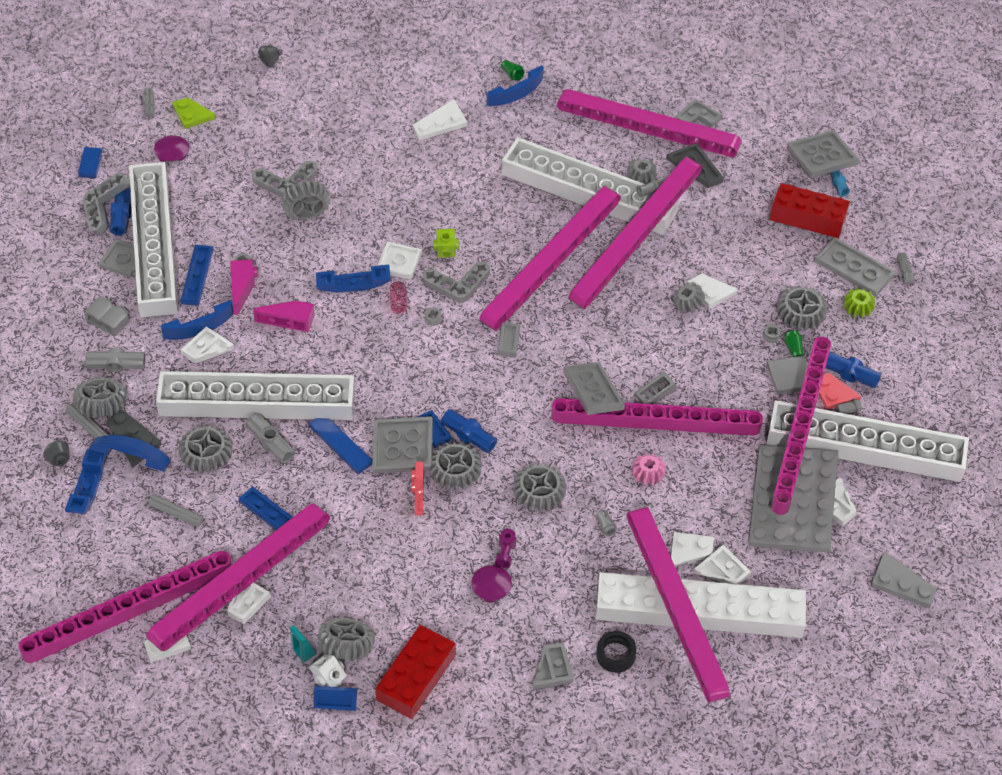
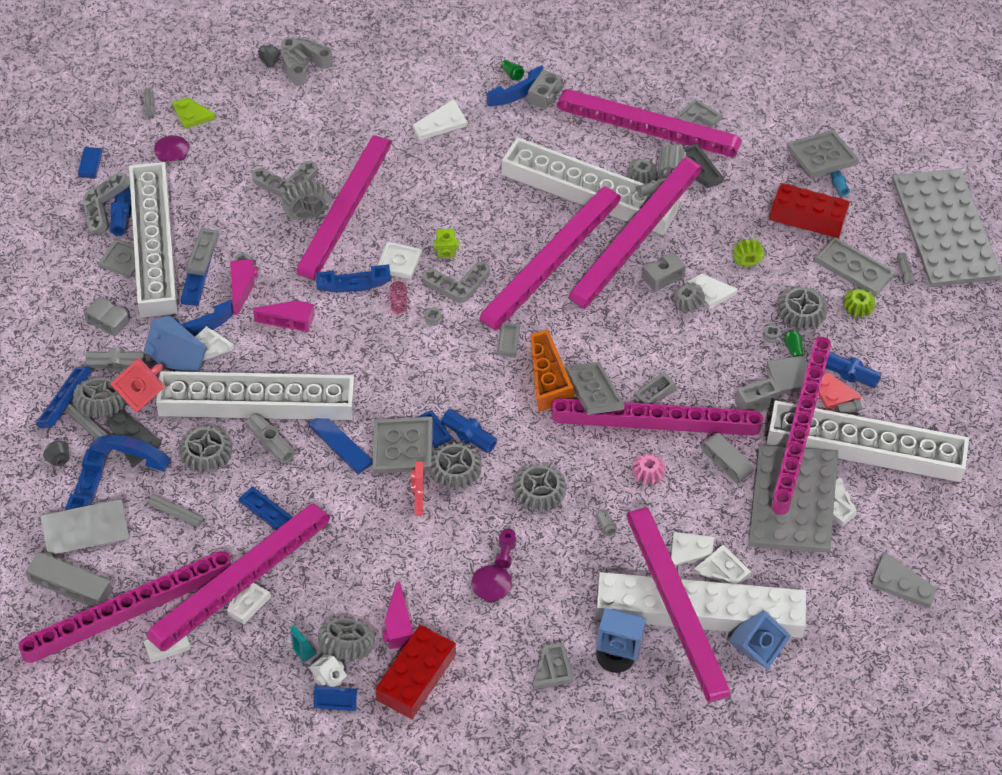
(62, 397): none -> blue tile
(68, 580): none -> light grey brick
(84, 527): none -> light grey tile
(138, 384): none -> coral tile
(174, 346): none -> medium blue slope
(202, 251): none -> light grey tile
(298, 52): none -> light grey connector
(343, 207): none -> dark pink beam
(397, 621): none -> dark pink slope
(544, 89): none -> light grey brick
(549, 372): none -> orange wedge
(621, 633): none -> medium blue brick
(664, 272): none -> light grey brick
(670, 157): none -> light grey piece
(727, 457): none -> light grey beam
(748, 252): none -> lime gear
(757, 395): none -> light grey brick
(760, 638): none -> medium blue slope
(946, 227): none -> light grey plate

